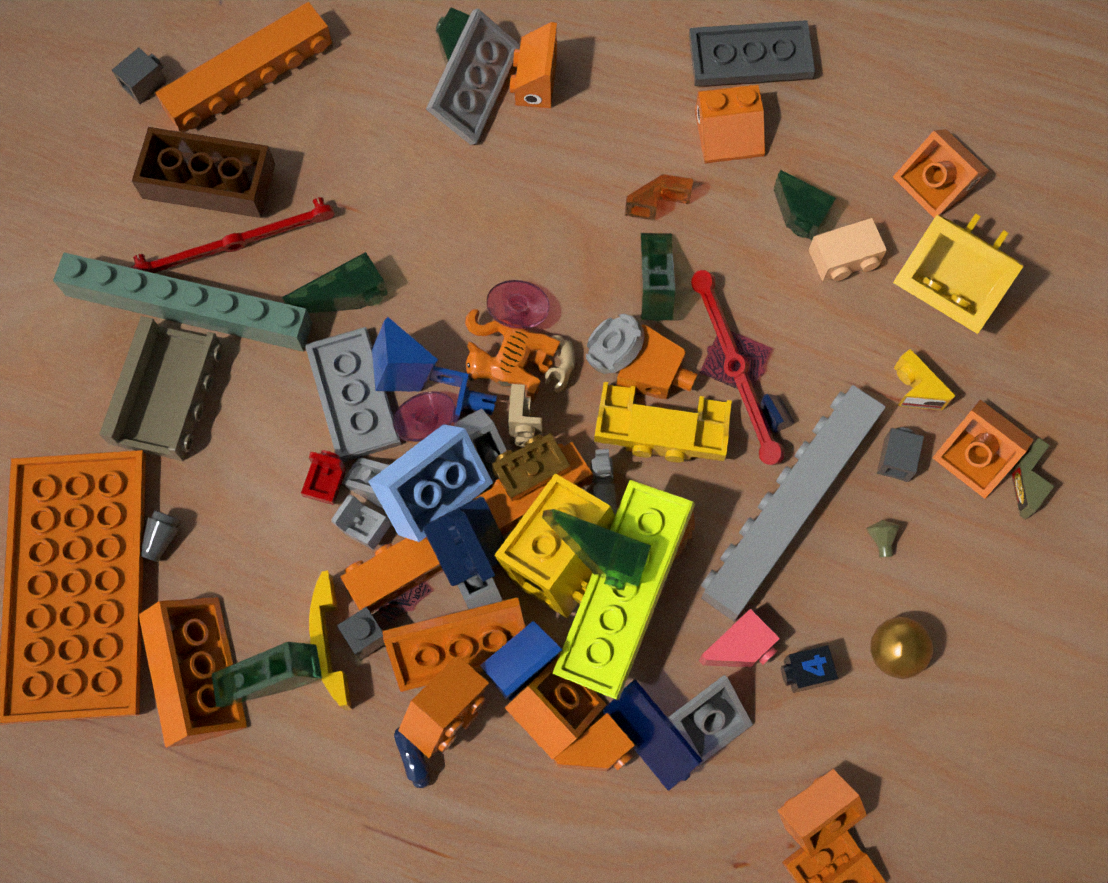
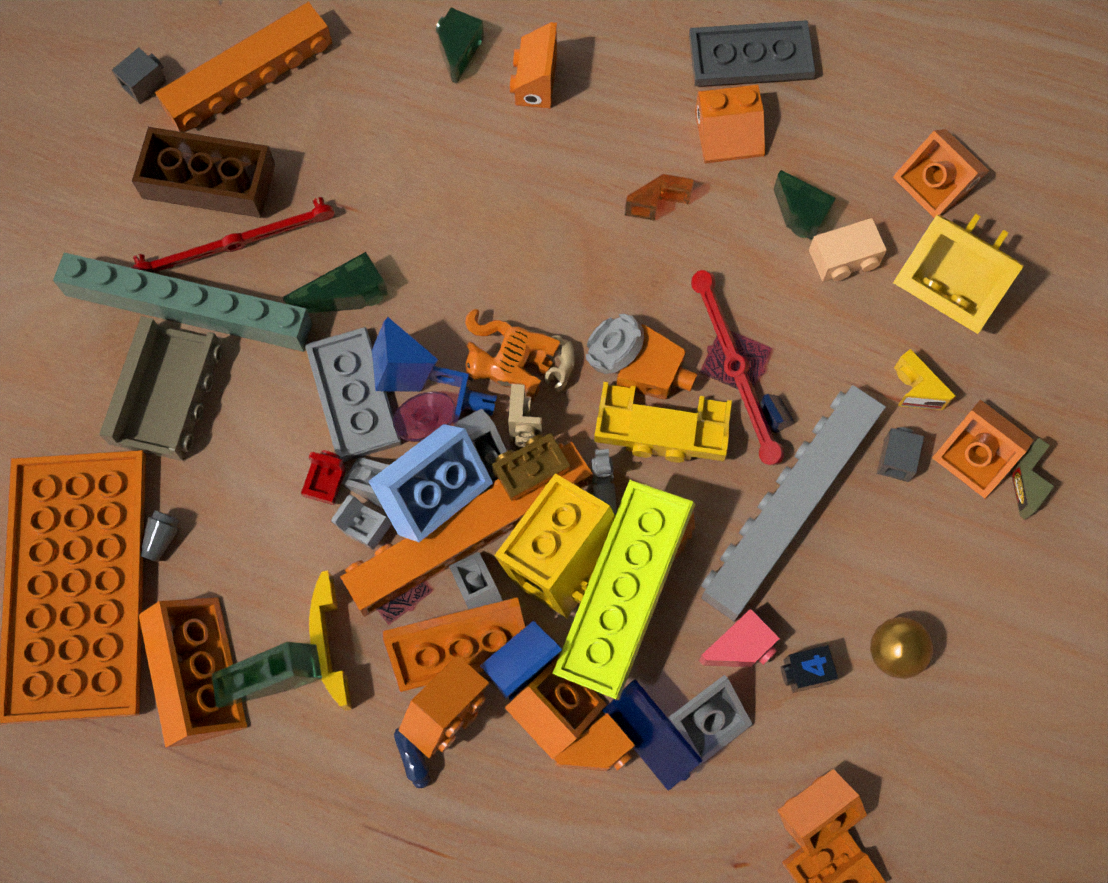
(362, 633): dark grey brick -> none
(466, 541): dark blue bracket -> none
(473, 77): light grey tile -> none
(518, 304): clear pink dish -> none
(601, 550): clear green slope -> none
(656, 276): clear green slope -> none
(884, 535): olive rock -> none

